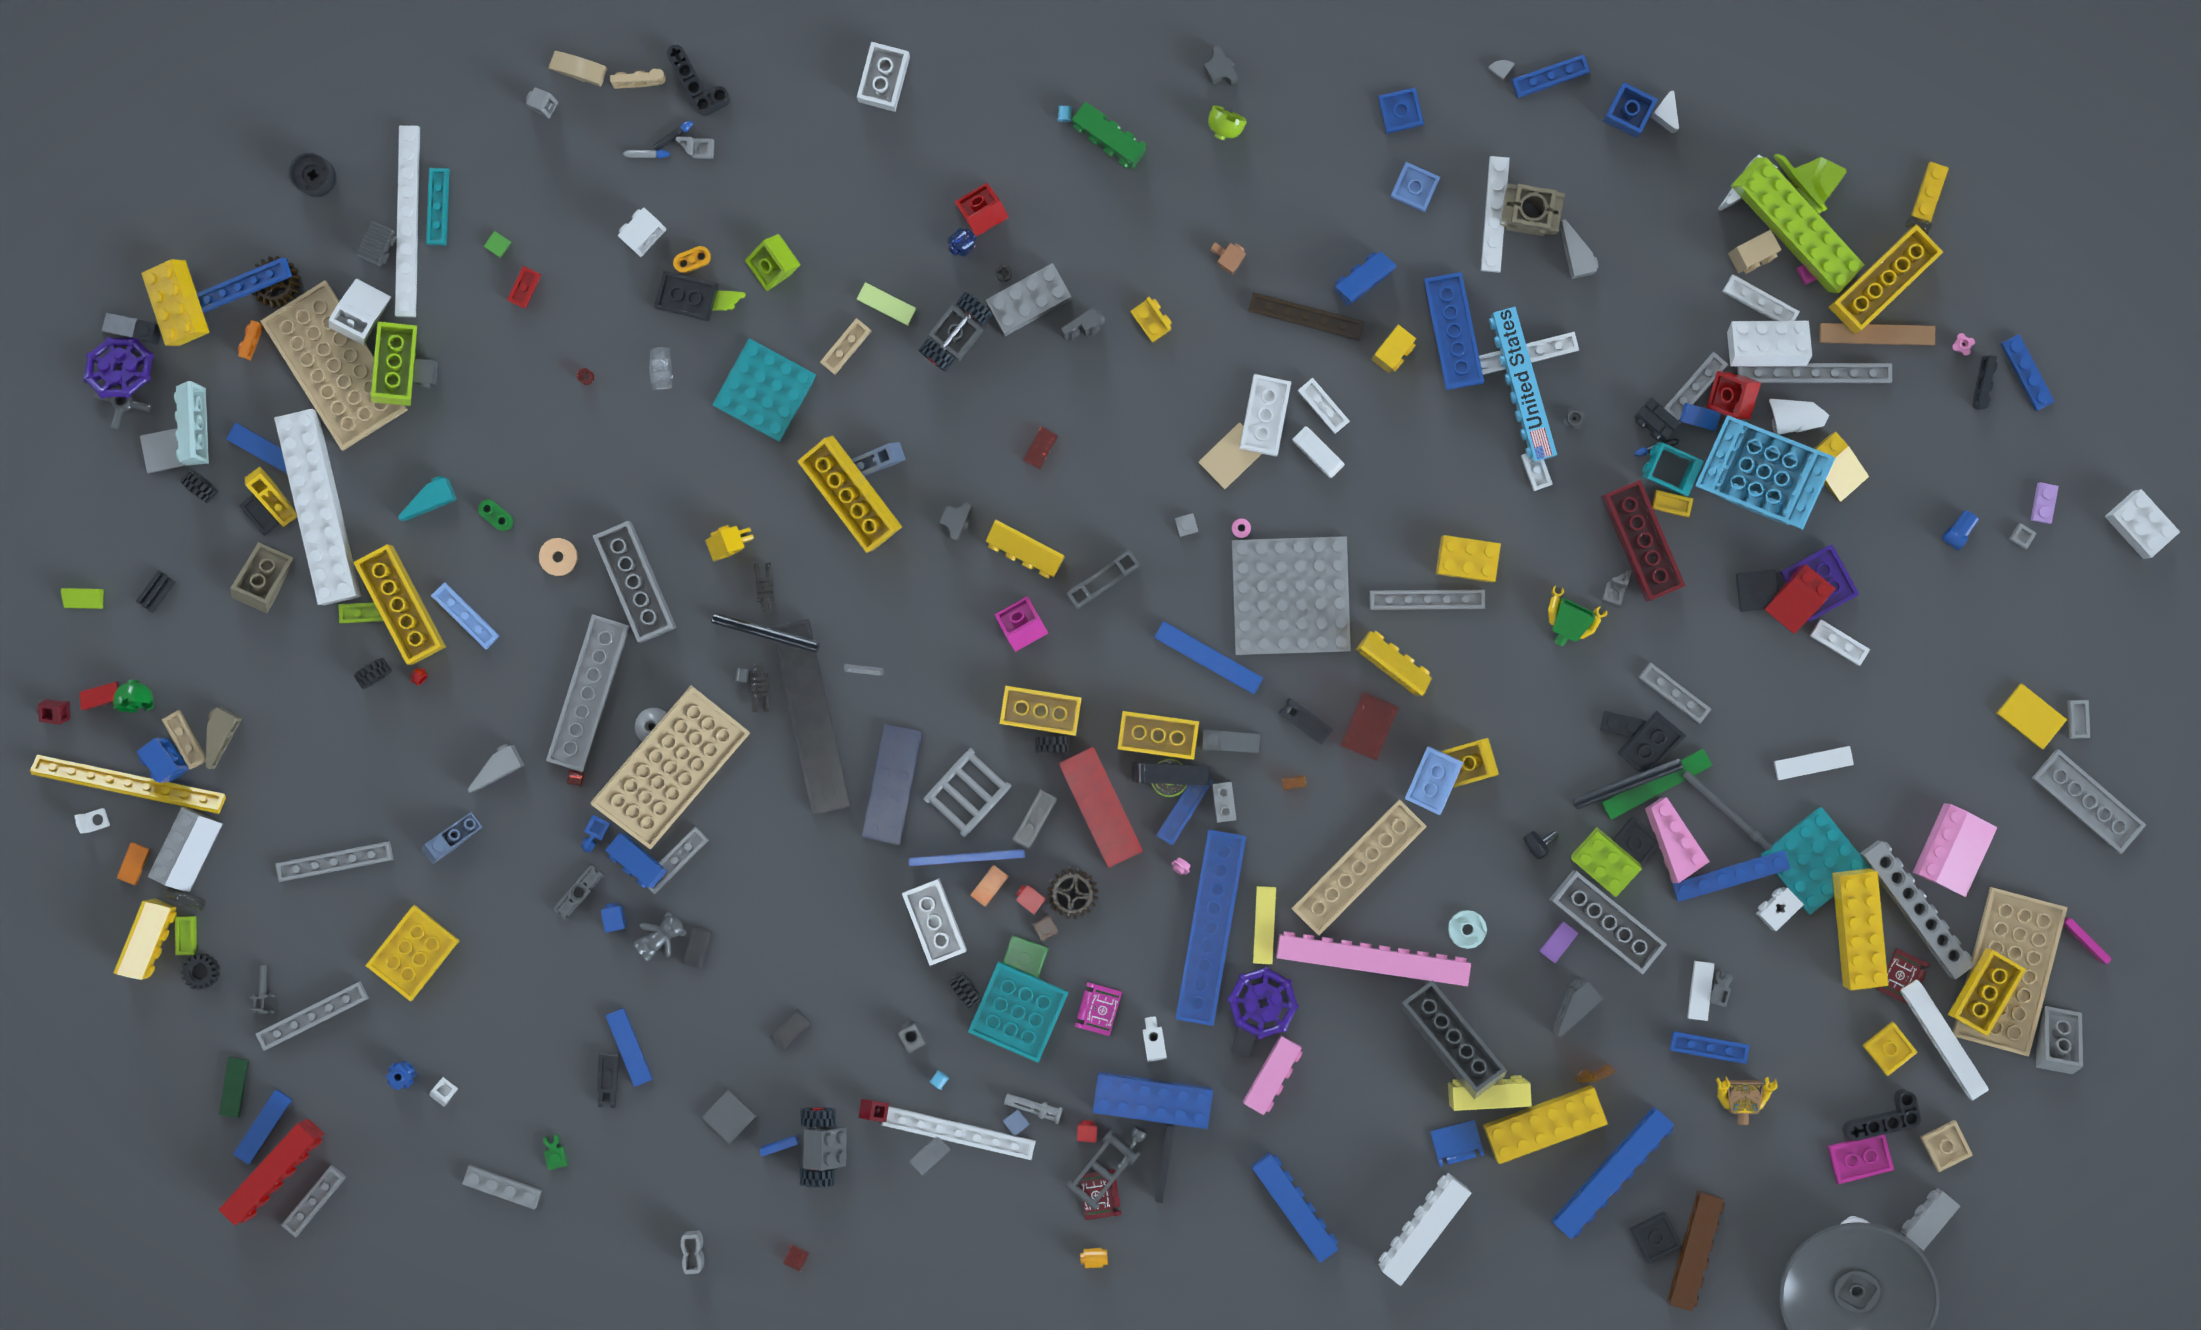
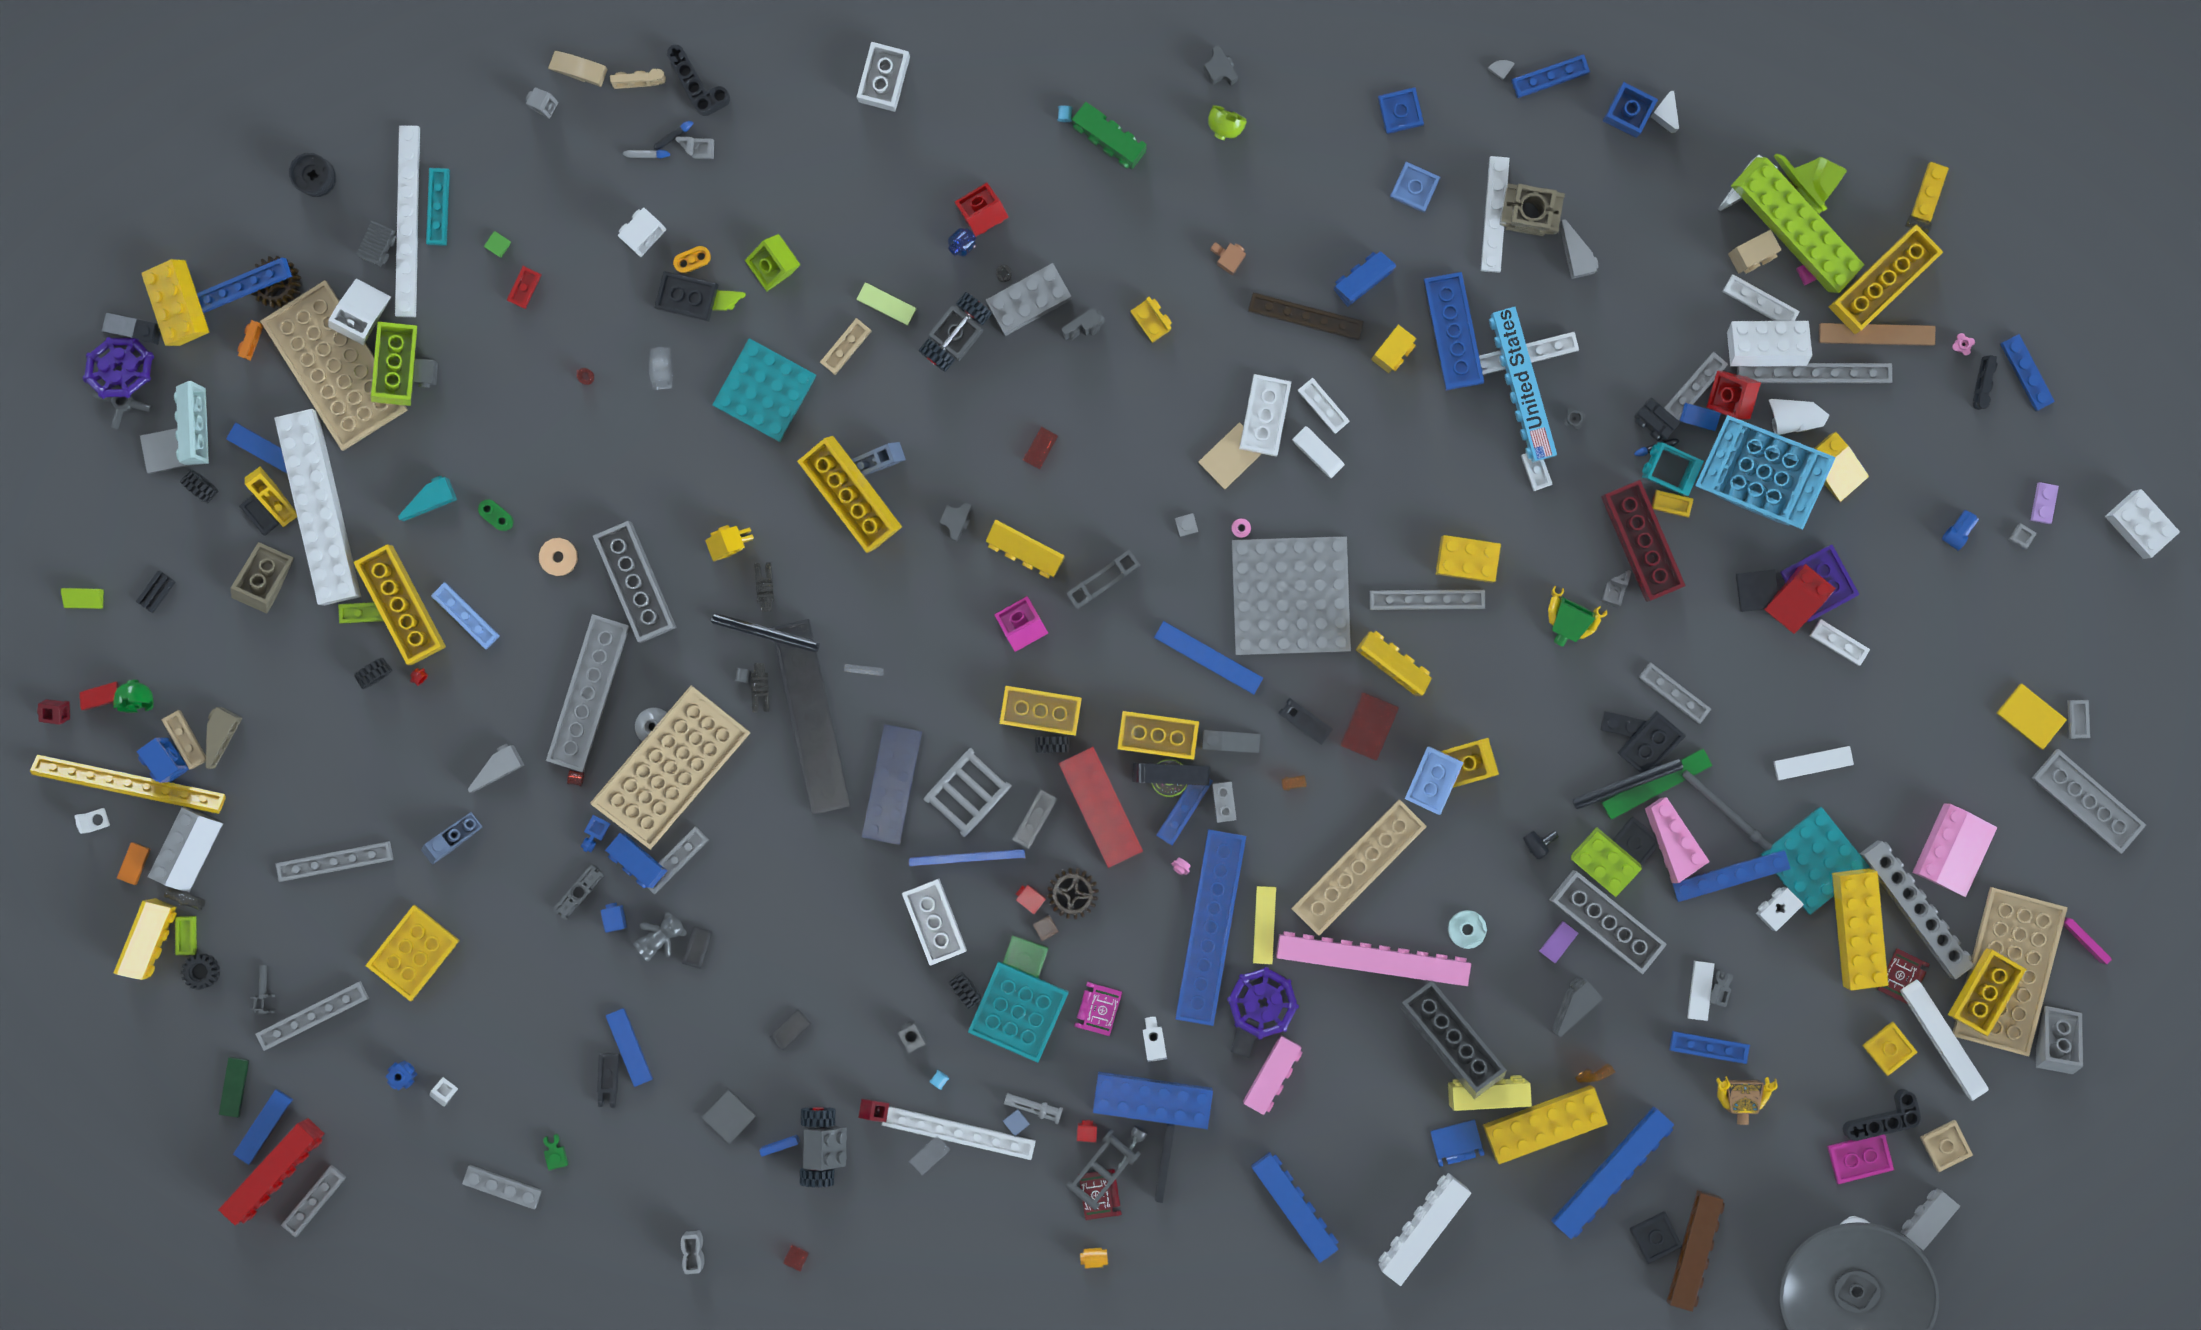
(989, 885): orange plate -> none

